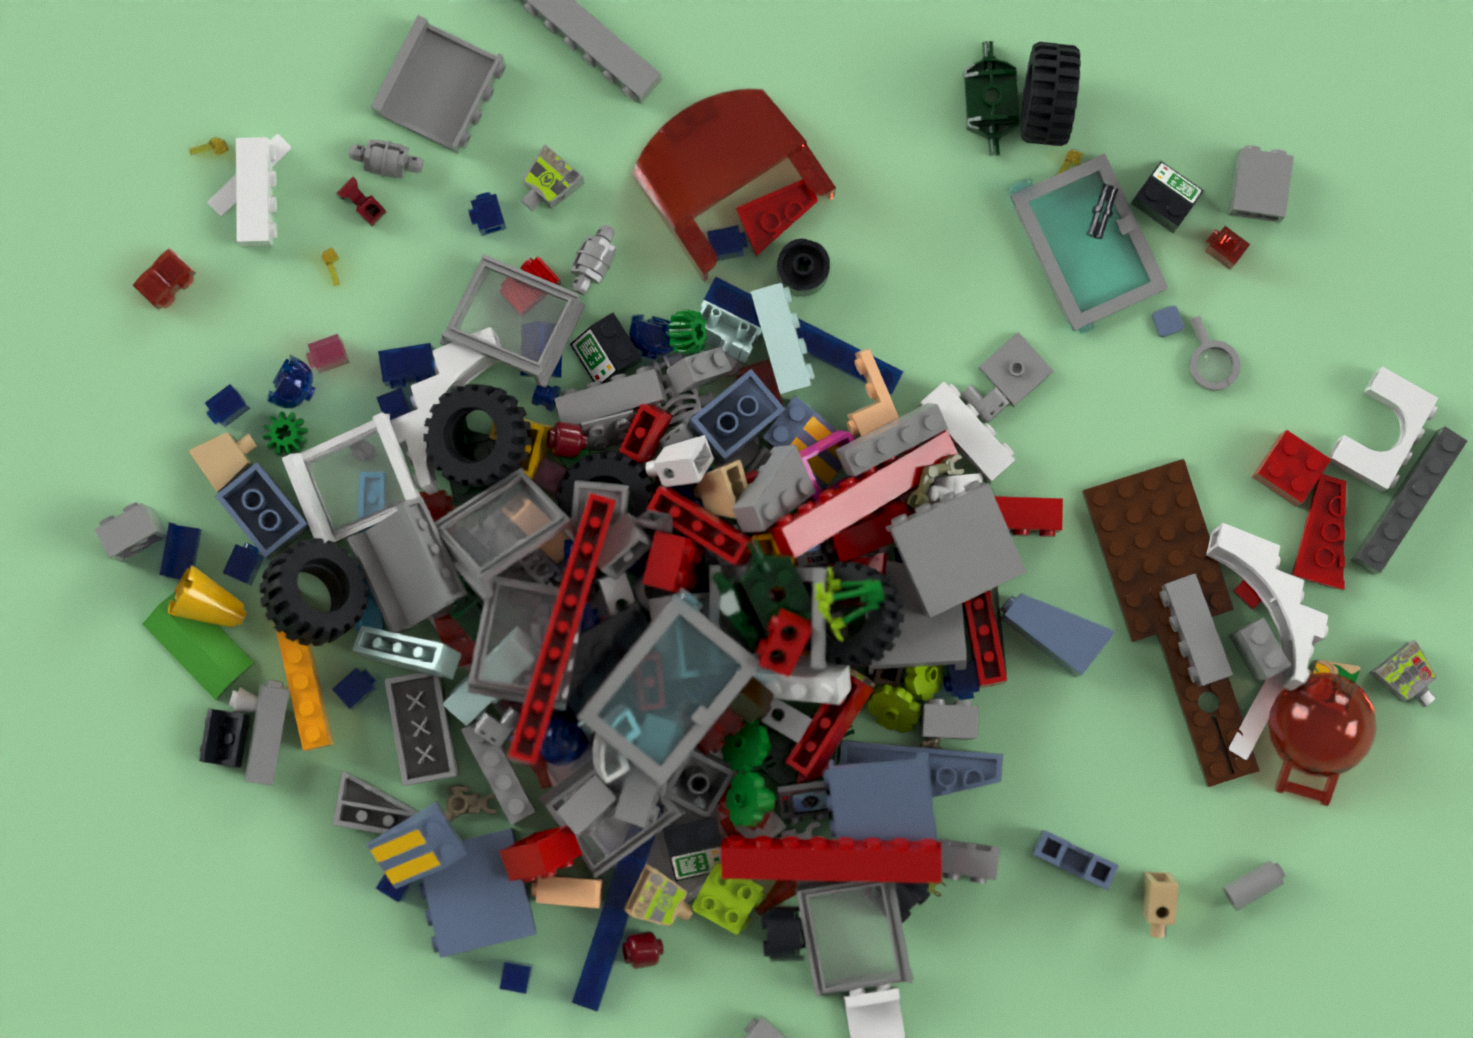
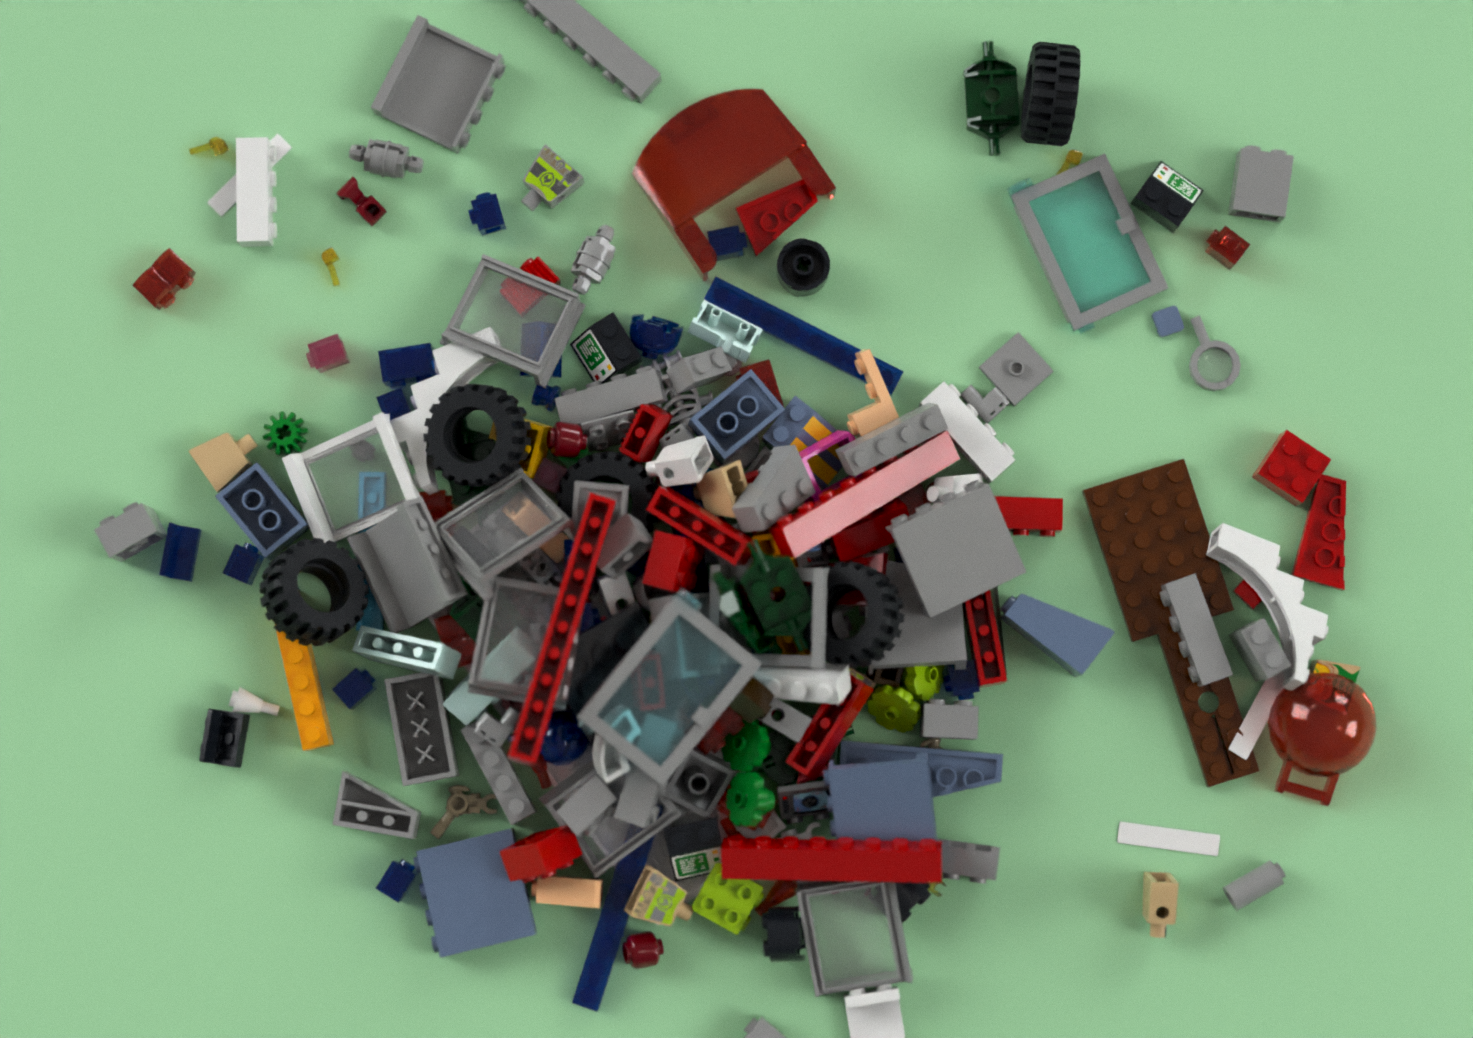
(200, 648): bright green slope -> none
(205, 601): yellow cone -> none
(226, 406): clear blue brick -> none
(266, 732): light grey brick -> none
(292, 384): clear blue cylinder -> none
(418, 846): sand blue slope -> none
(516, 976): clear blue brick -> none
(656, 521): flat silver slope -> none
(687, 332): green gear -> none
(781, 337): light aqua brick -> none
(790, 644): red brick -> none
(868, 590): plant -> none
(946, 467): olive piece -> none
(1074, 859): sand blue arch -> none
(1097, 228): black pin -> none
(1168, 838): none -> white sticker
(1407, 674): torso -> none
(1409, 500): dark grey brick -> none
(1412, 409): white arch -> none

